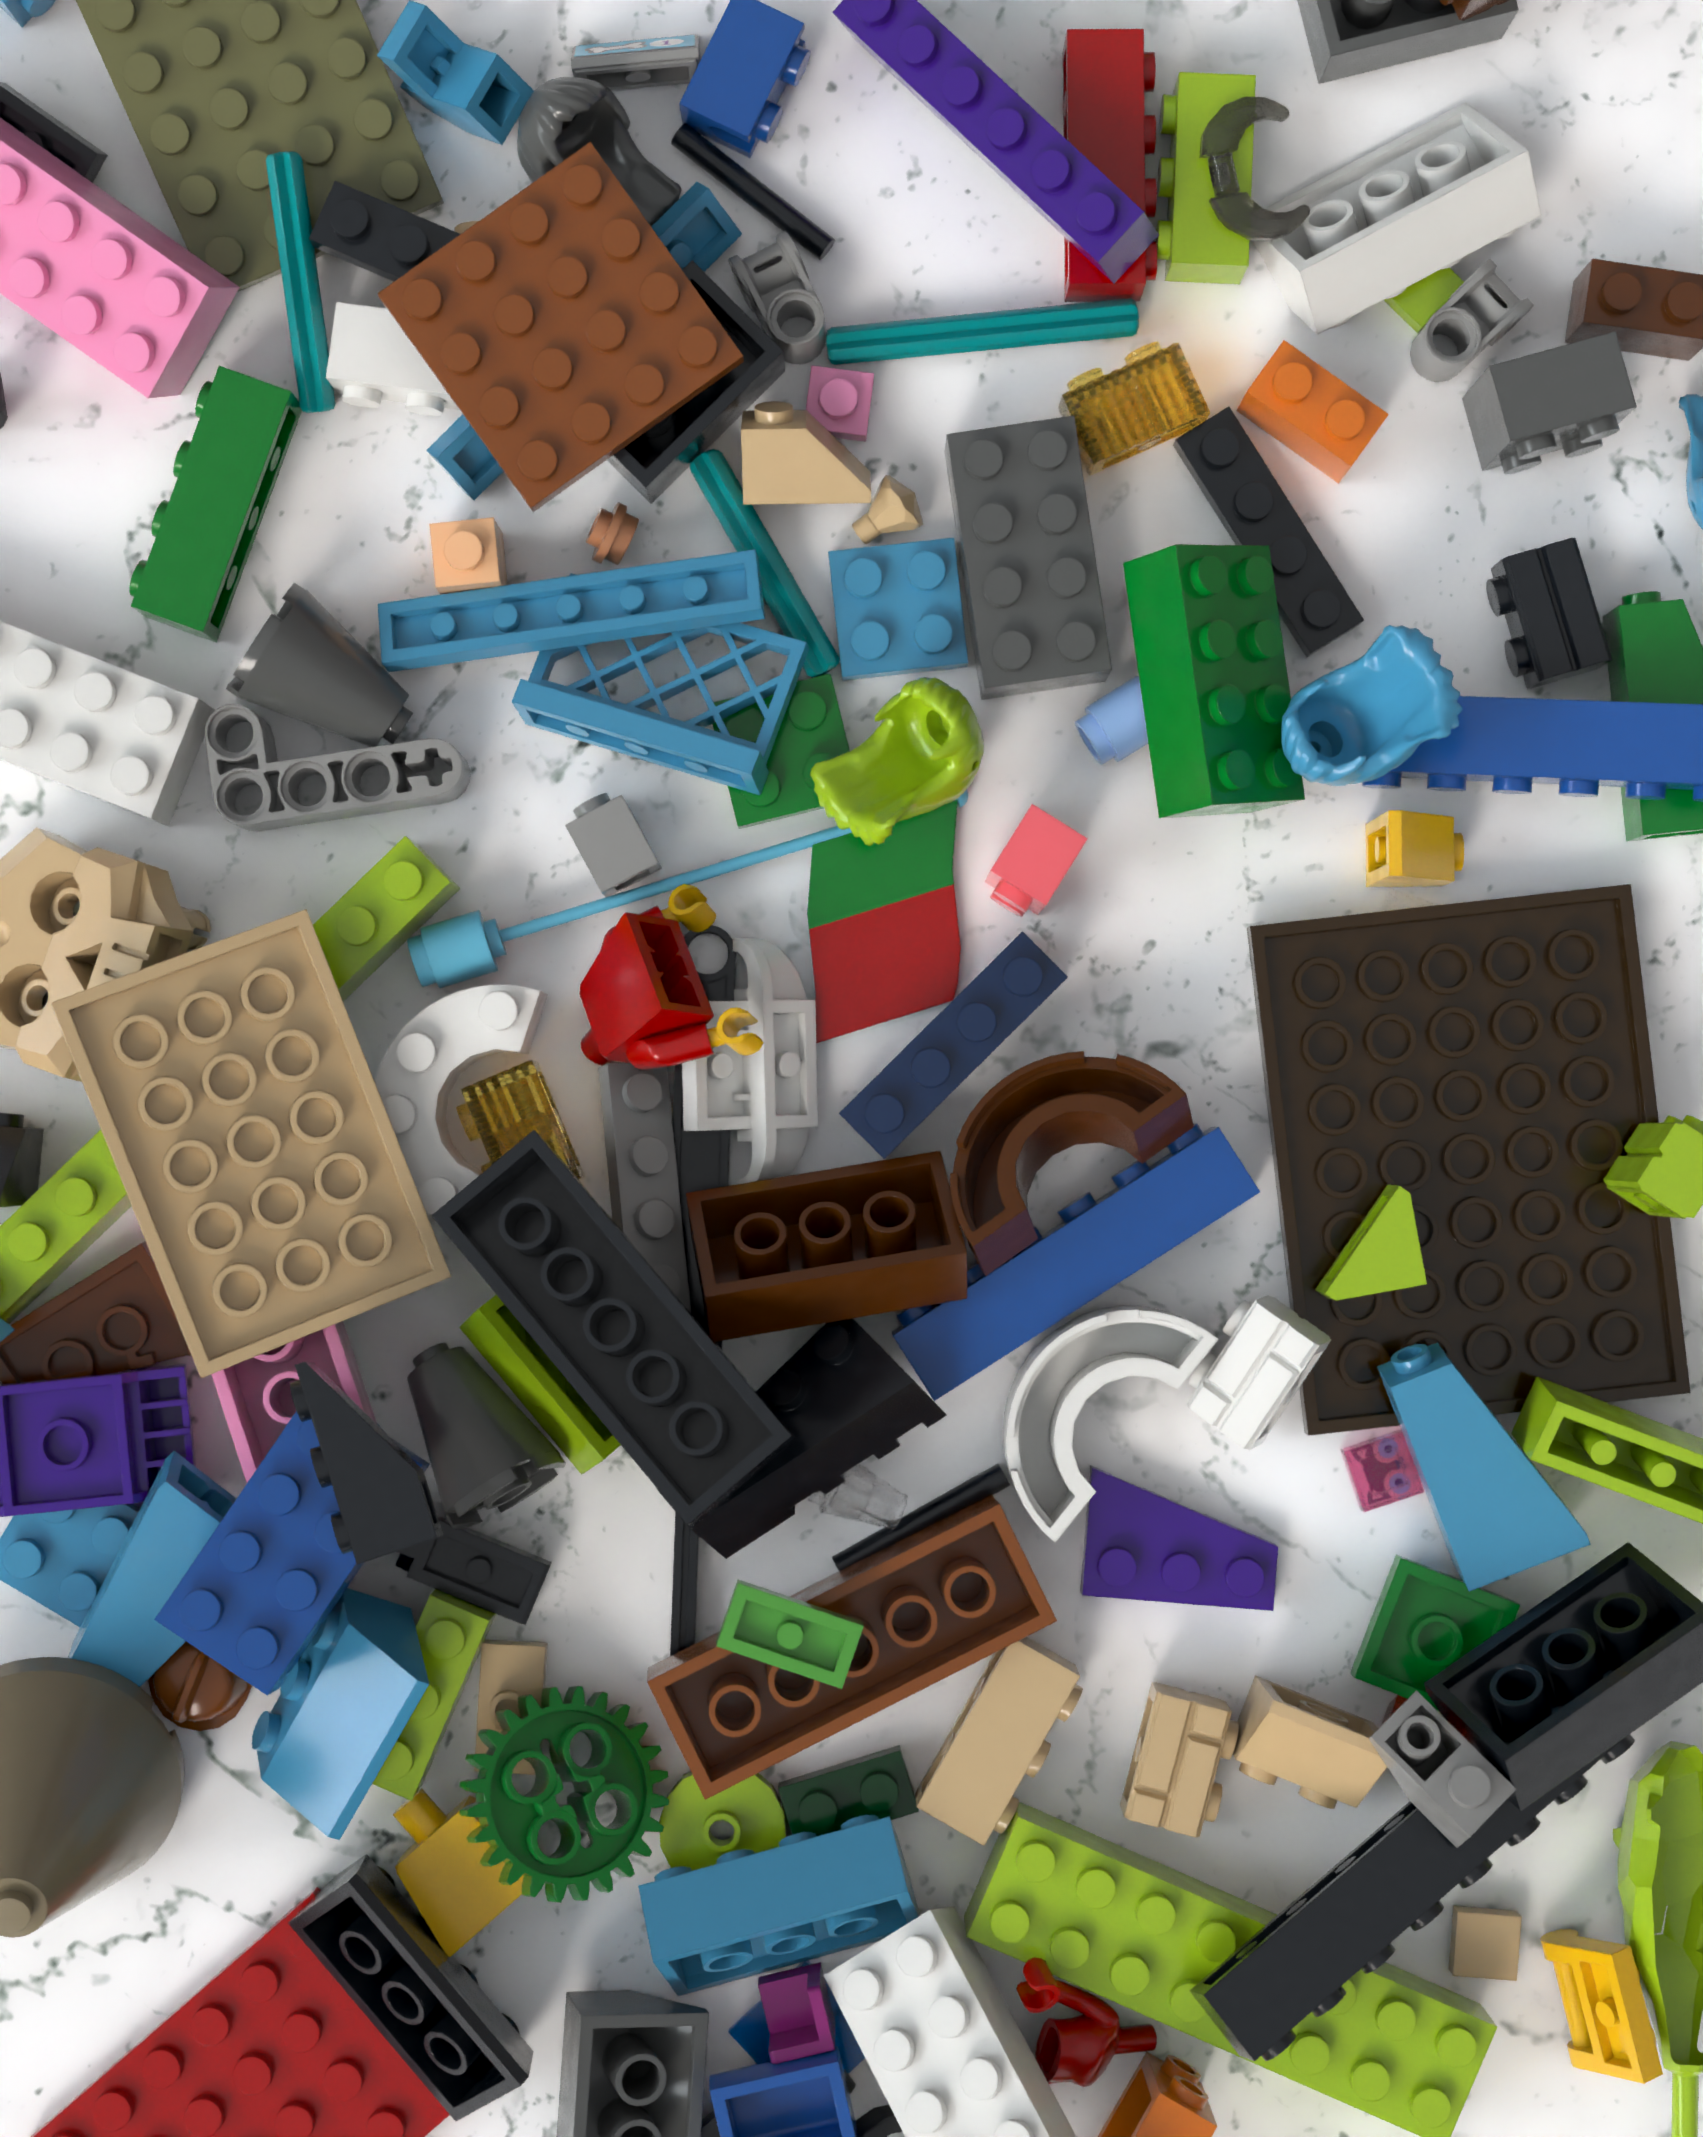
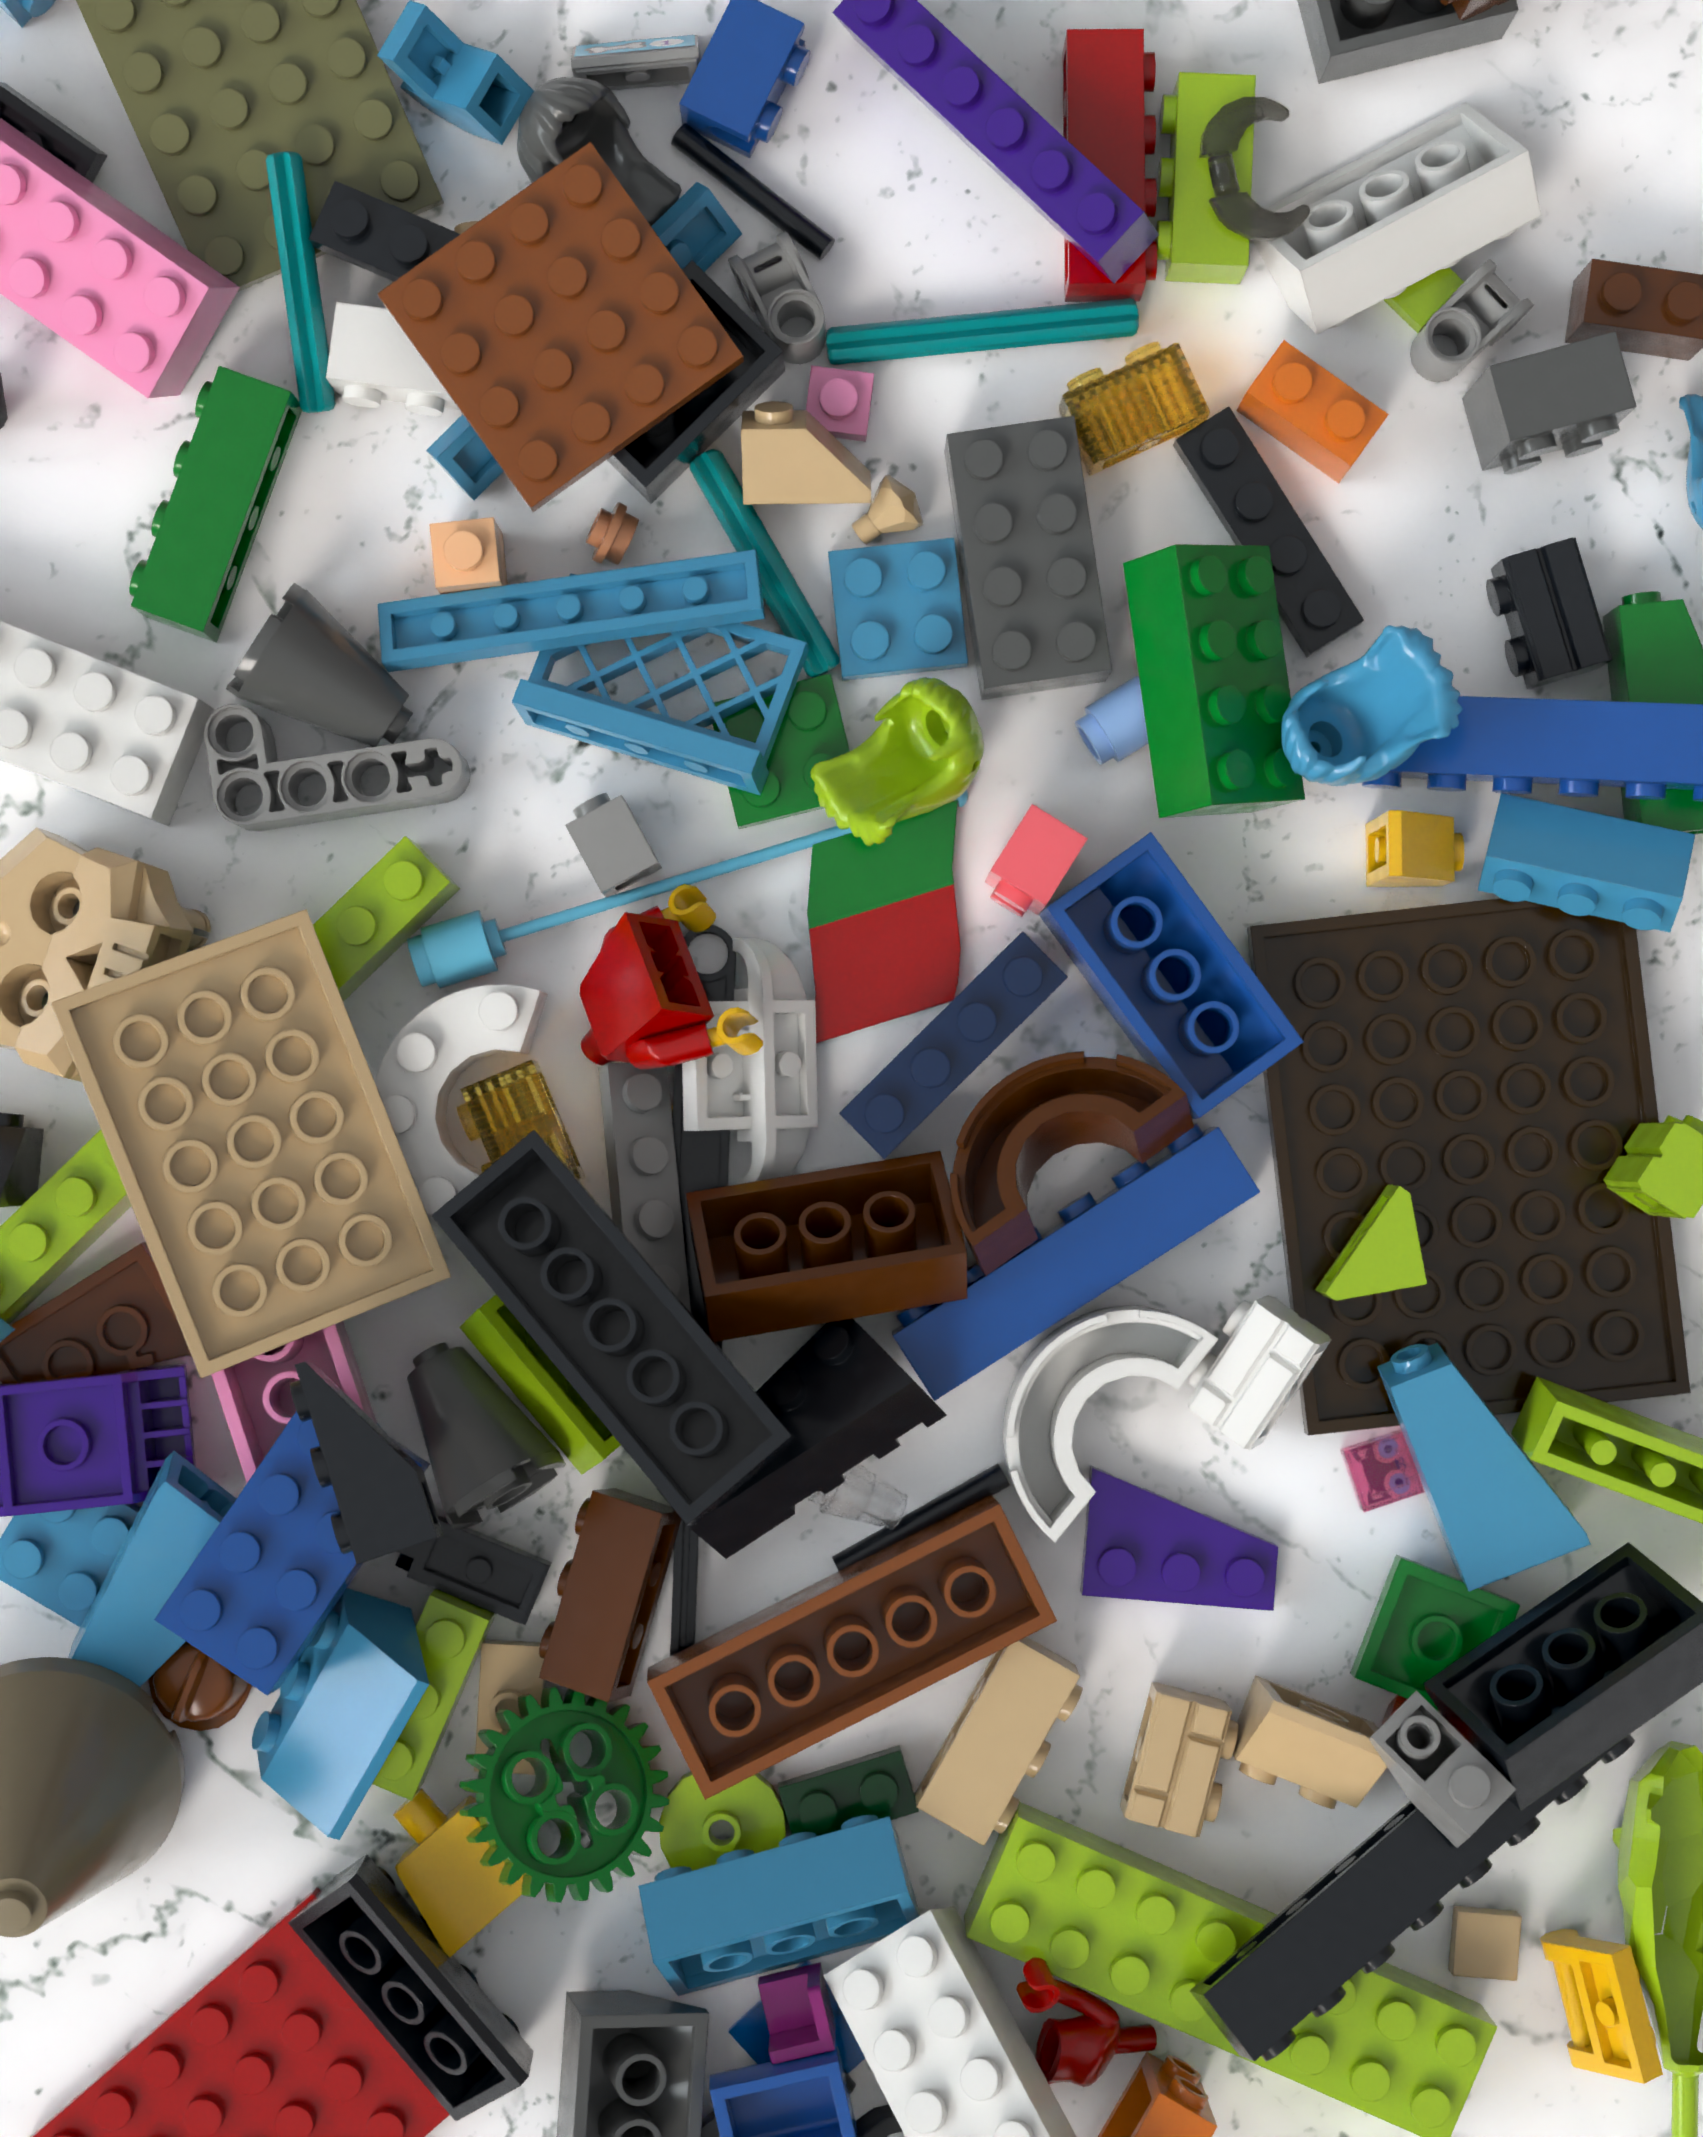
(609, 1594): none -> reddish brown brick
(789, 1634): bright green plate -> none
(1170, 975): none -> blue slope
(1586, 863): none -> dark azure brick

